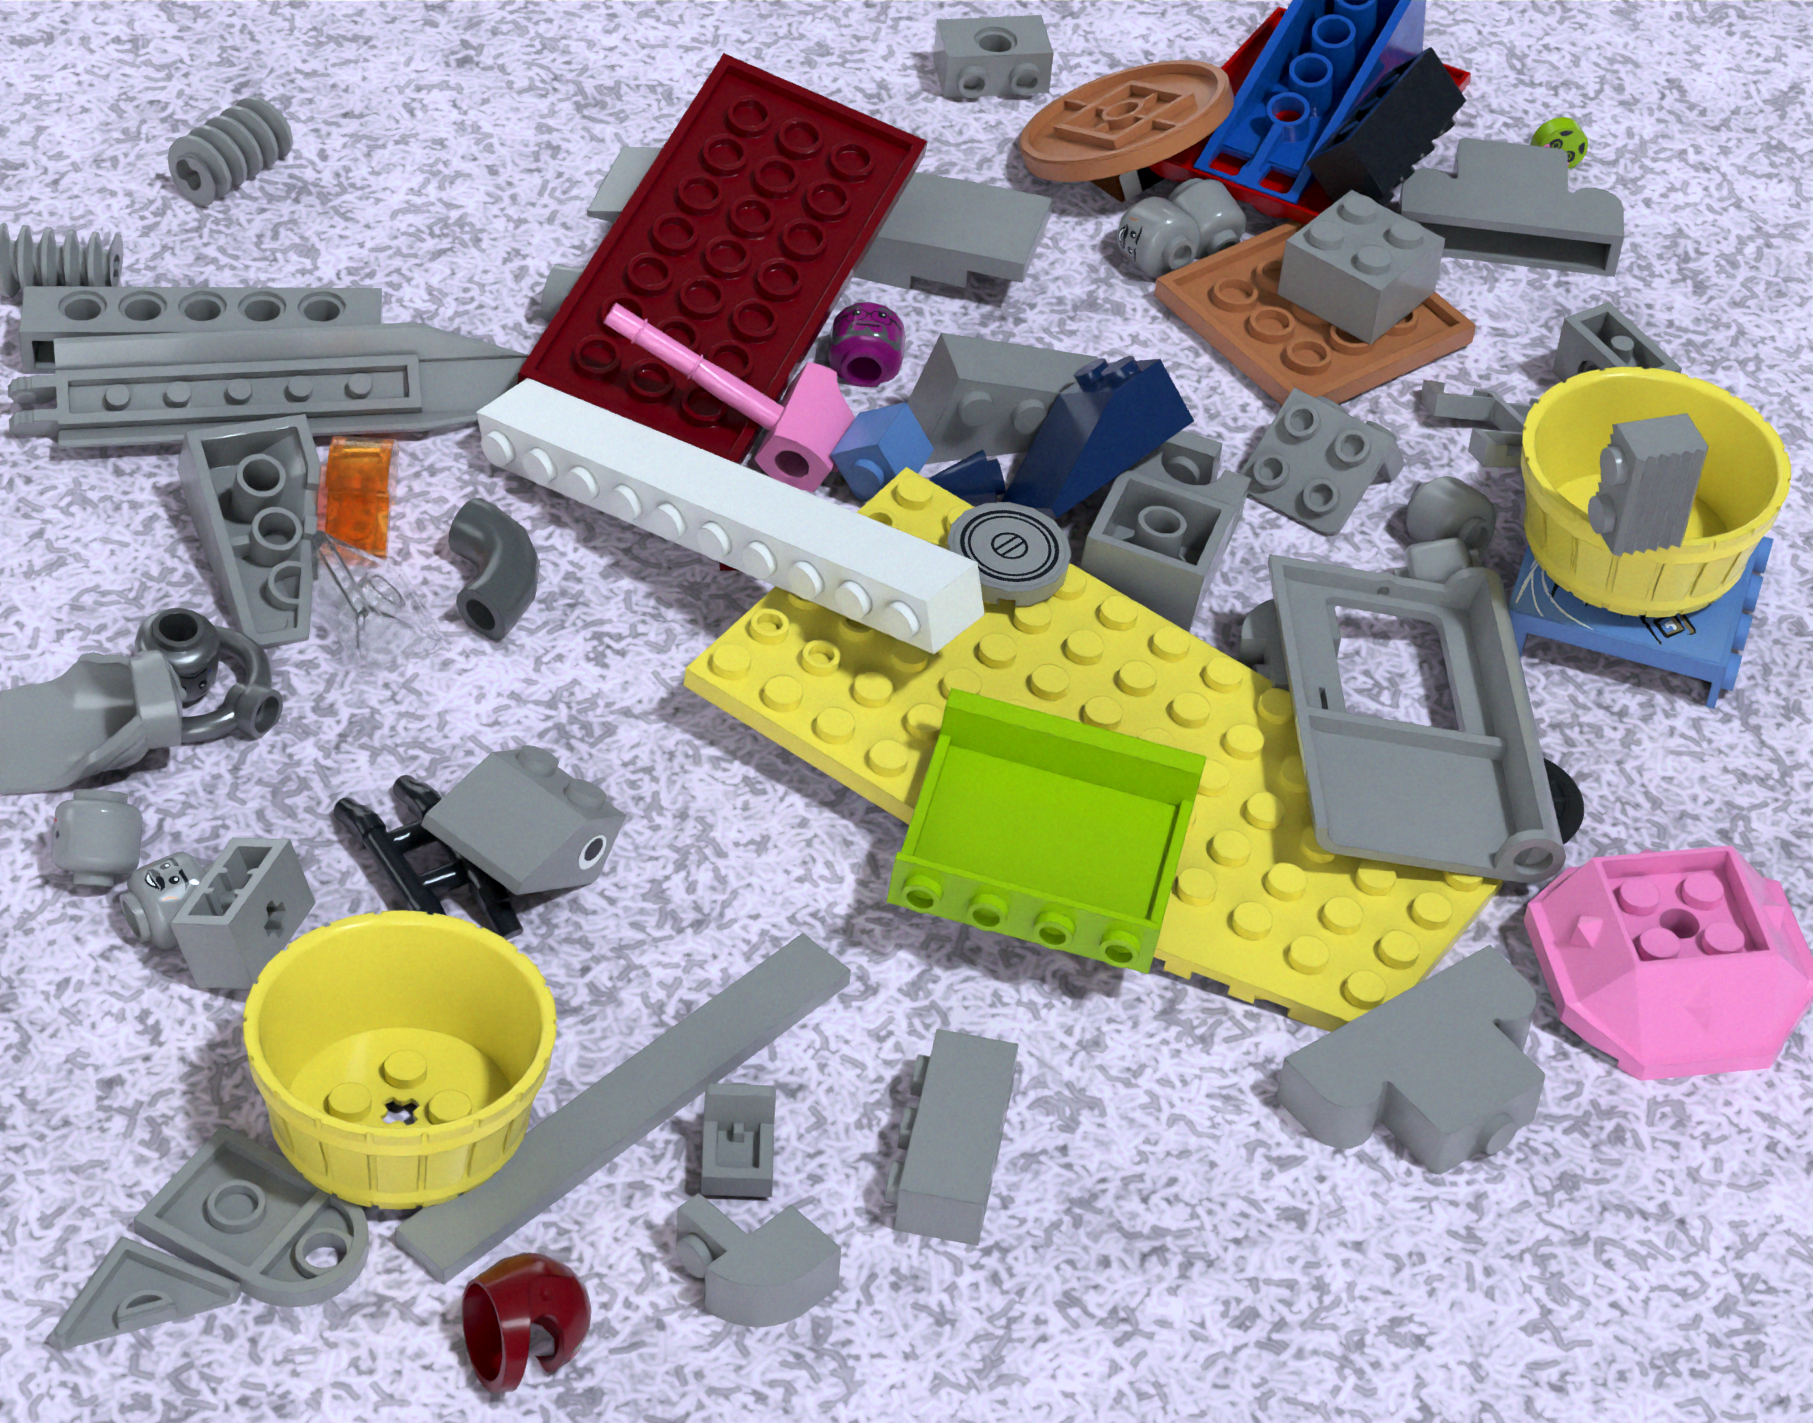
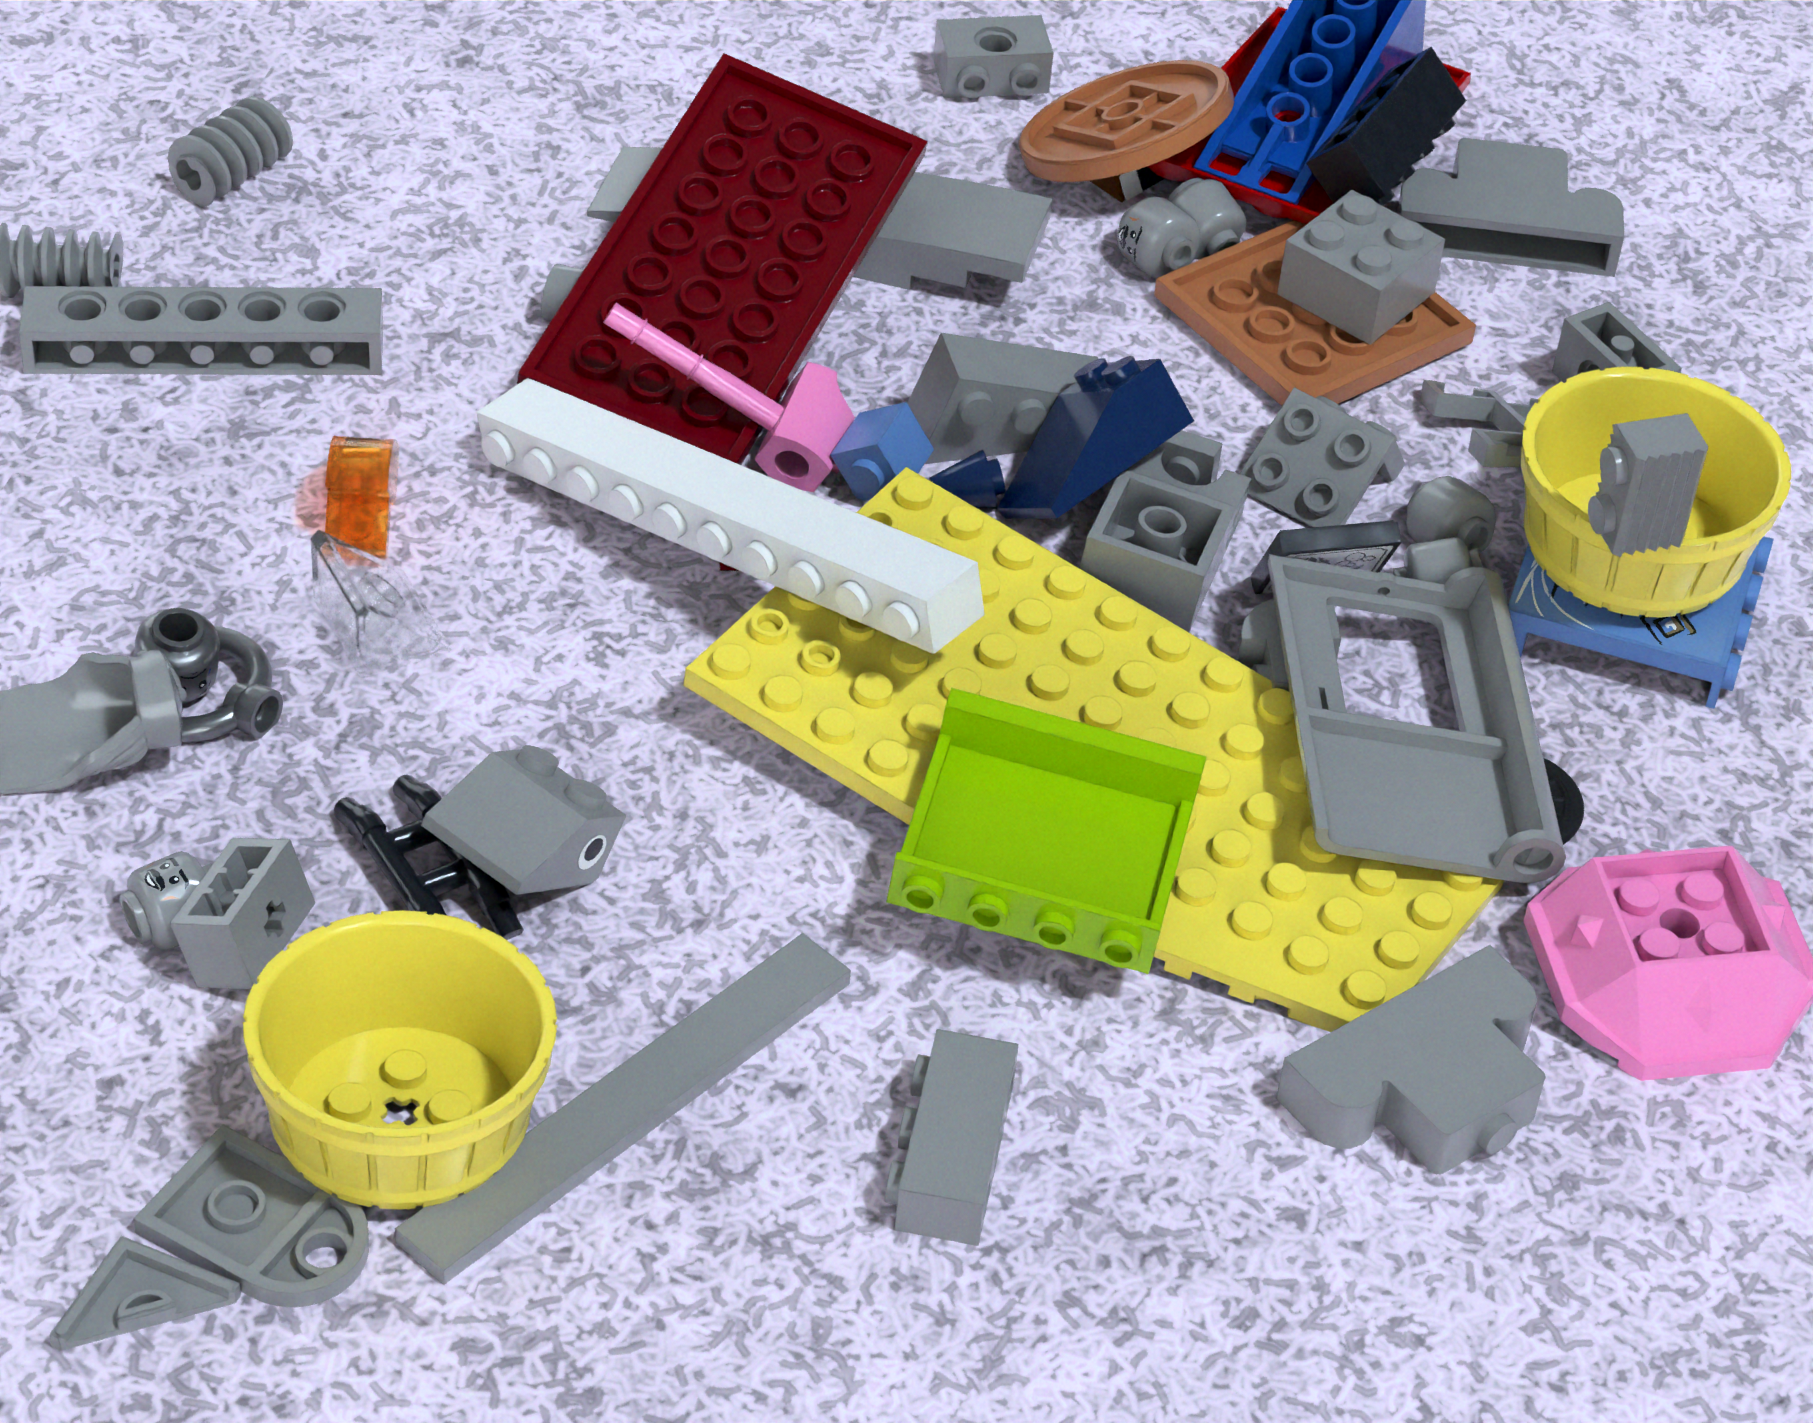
(97, 837): light grey head -> none
(254, 514): light grey wedge -> none
(339, 376): light grey hinge -> none
(504, 564): dark grey cylinder -> none
(505, 1303): dark red helmet -> none
(738, 1140): light grey bracket -> none
(760, 1275): light grey brick -> none
(866, 344): magenta head -> none
(1016, 550): light grey tile -> none
(1349, 545): none -> black tile
(1563, 134): lime tile -> none

